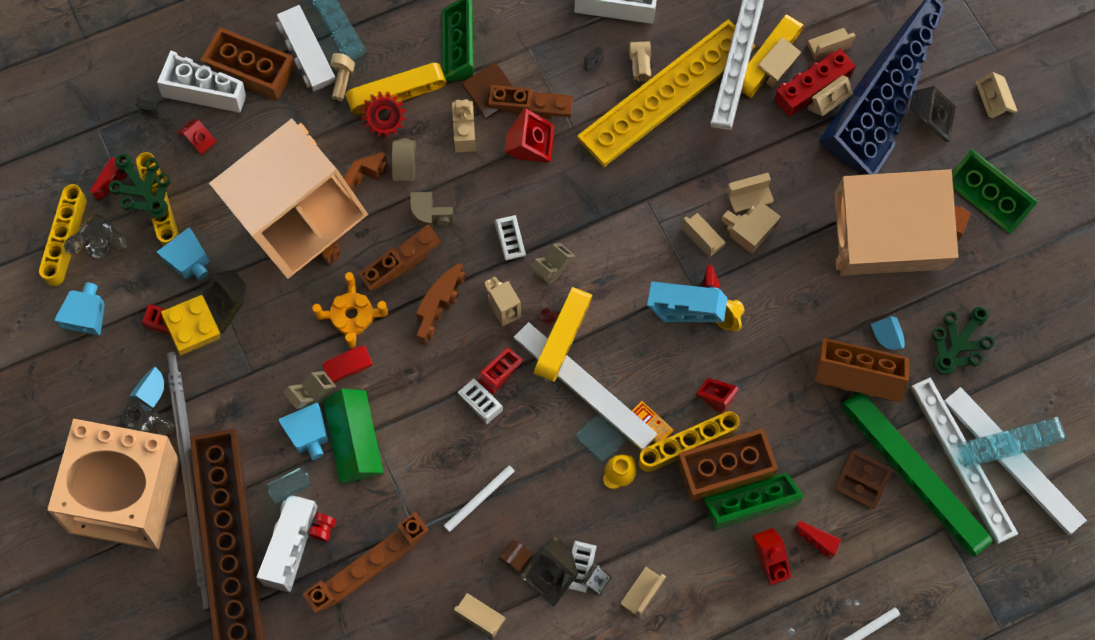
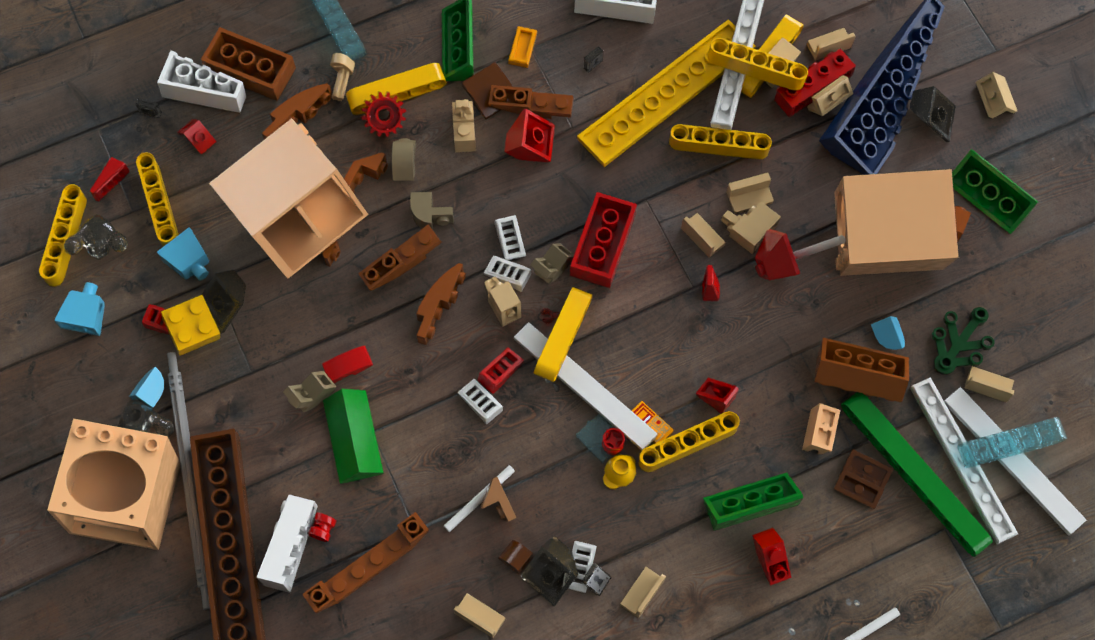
(142, 188): dark green plant -> none
(288, 485): clear light blue piece -> none
(300, 106): none -> dark orange slope
(305, 48): white wedge -> none
(306, 430): medium azure torso -> none
(347, 302): light orange plate -> none
(496, 494): none -> medium nougat slope
(517, 268): none -> white slope
(522, 47): none -> light orange tile
(603, 240): none -> red brick
(613, 436): none -> red wheel
(640, 55): tan piece -> none
(686, 303): medium azure wedge -> none
(727, 464): dark orange brick -> none
(729, 137): none -> yellow beam
(732, 317): yellow piece -> none
(751, 57): none -> yellow beam
(776, 257): none -> red slope
(819, 247): none -> white bar
(819, 539): red slope -> none
(821, 429): none -> light nougat hinge
(989, 384): none -> tan panel

